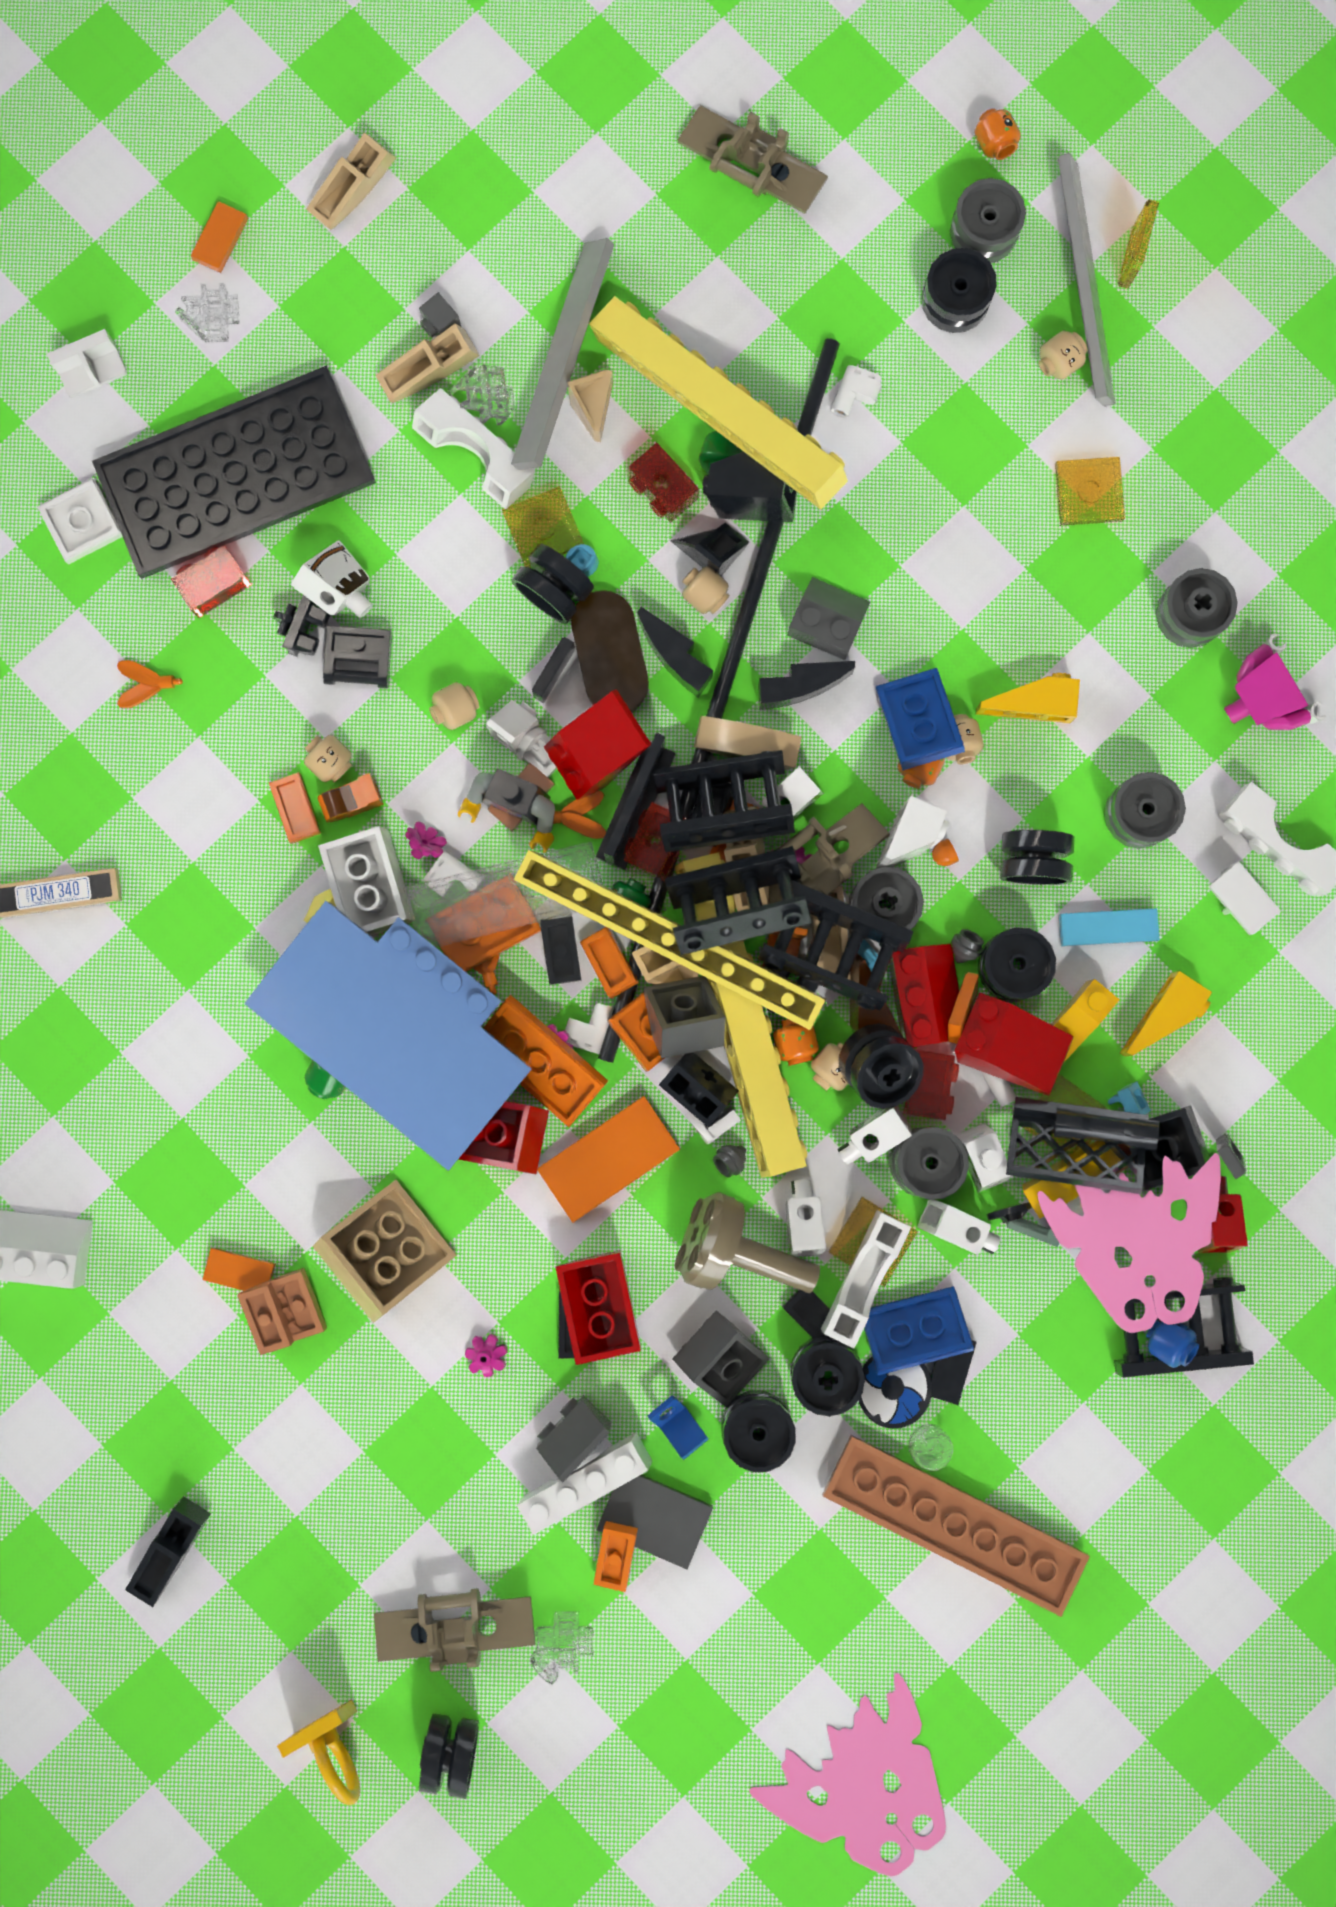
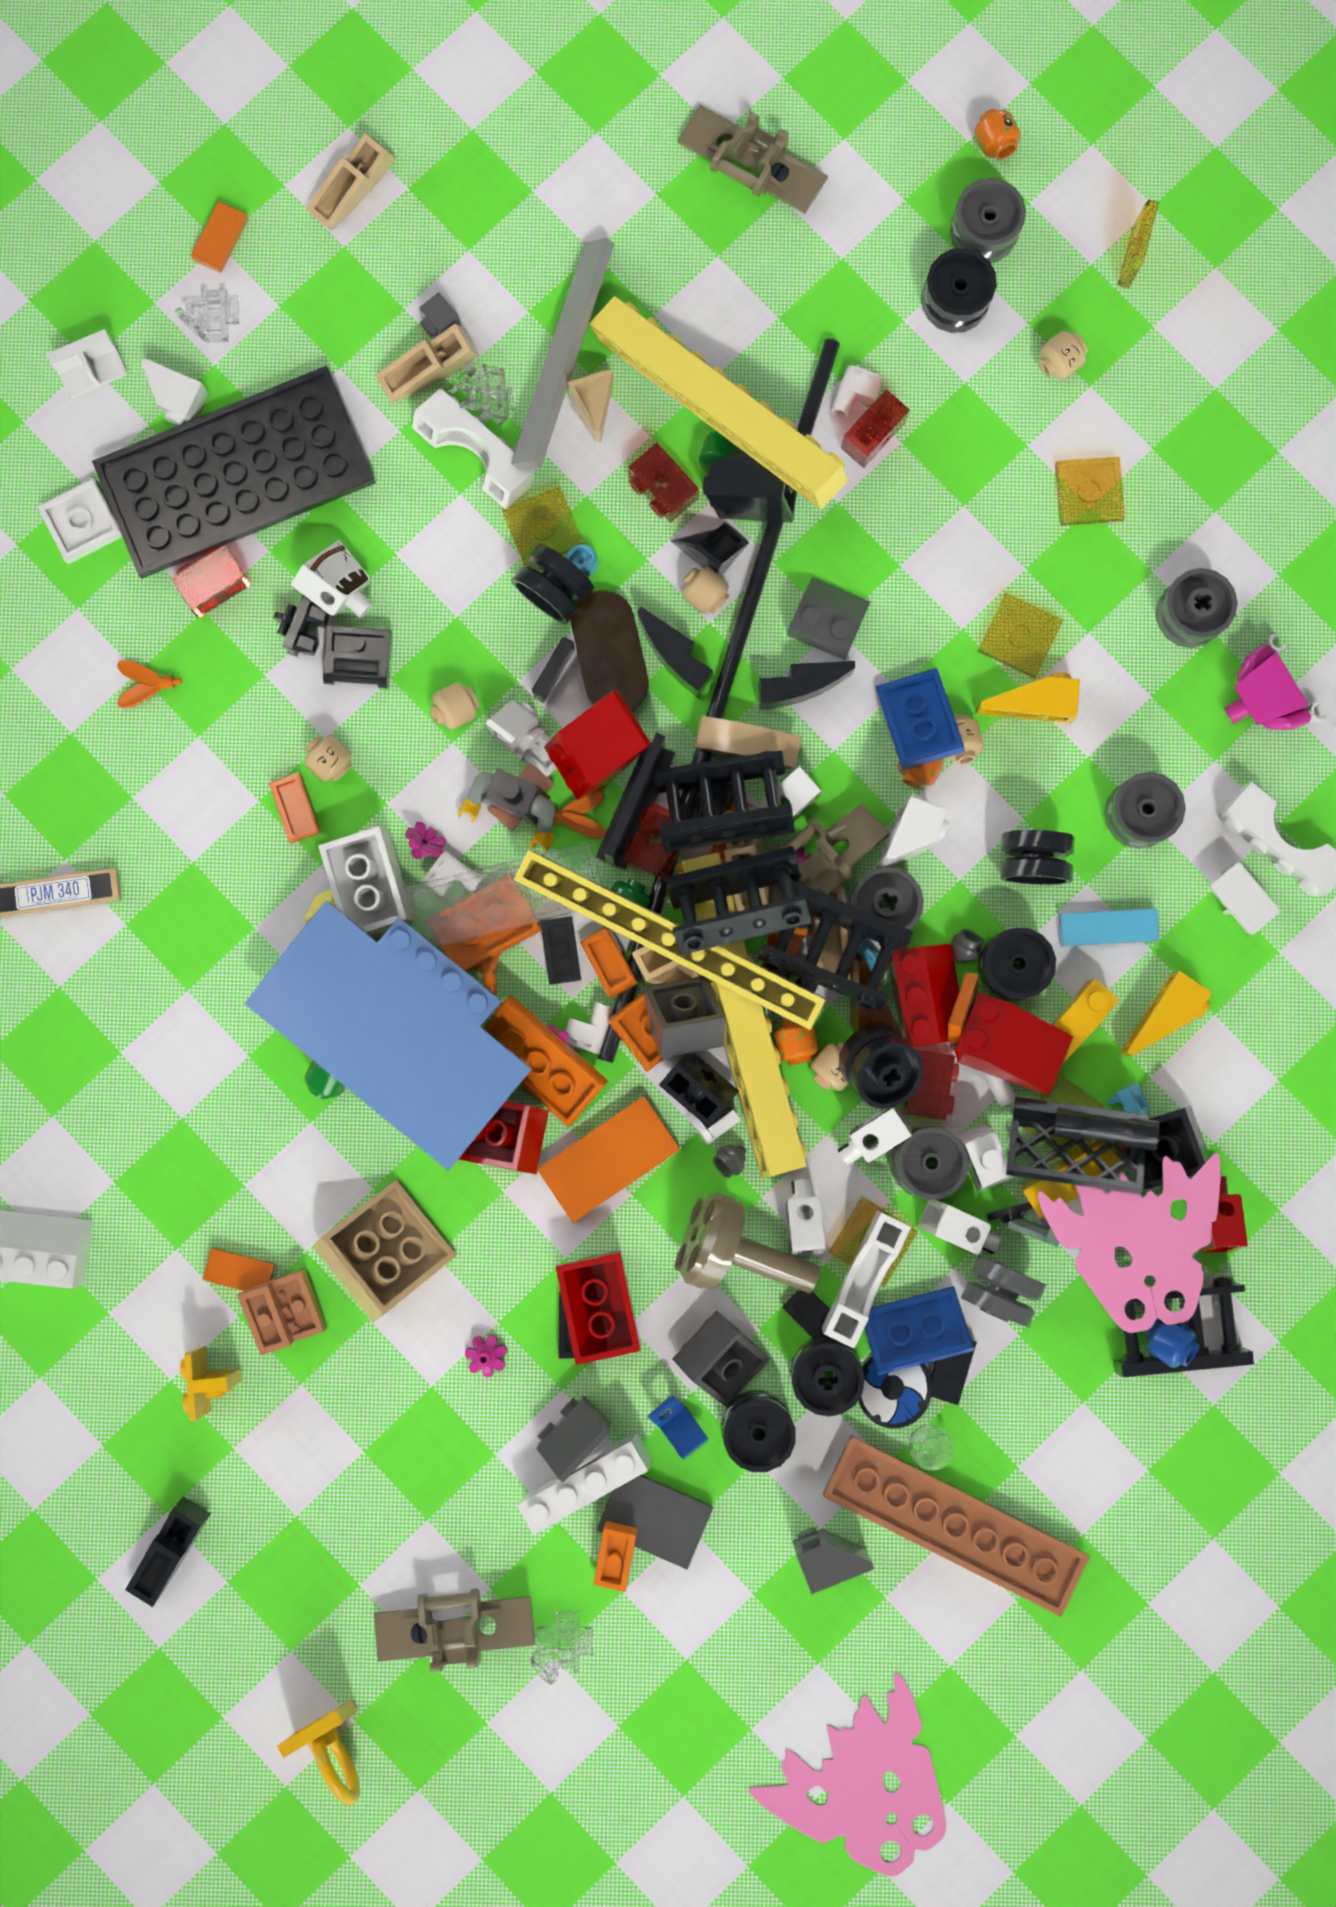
(175, 393): none -> white slope
(203, 1383): none -> yellow bracket
(350, 799): orange leg -> none
(448, 1755): black wheel -> none
(829, 1558): none -> dark grey slope
(875, 428): none -> clear red brick
(944, 853): orange hinge -> none
(1002, 1294): none -> dark grey wheel
(1020, 635): none -> clear yellow tile
(1086, 280): light grey tile -> none
(1231, 1155): dark grey tile -> none

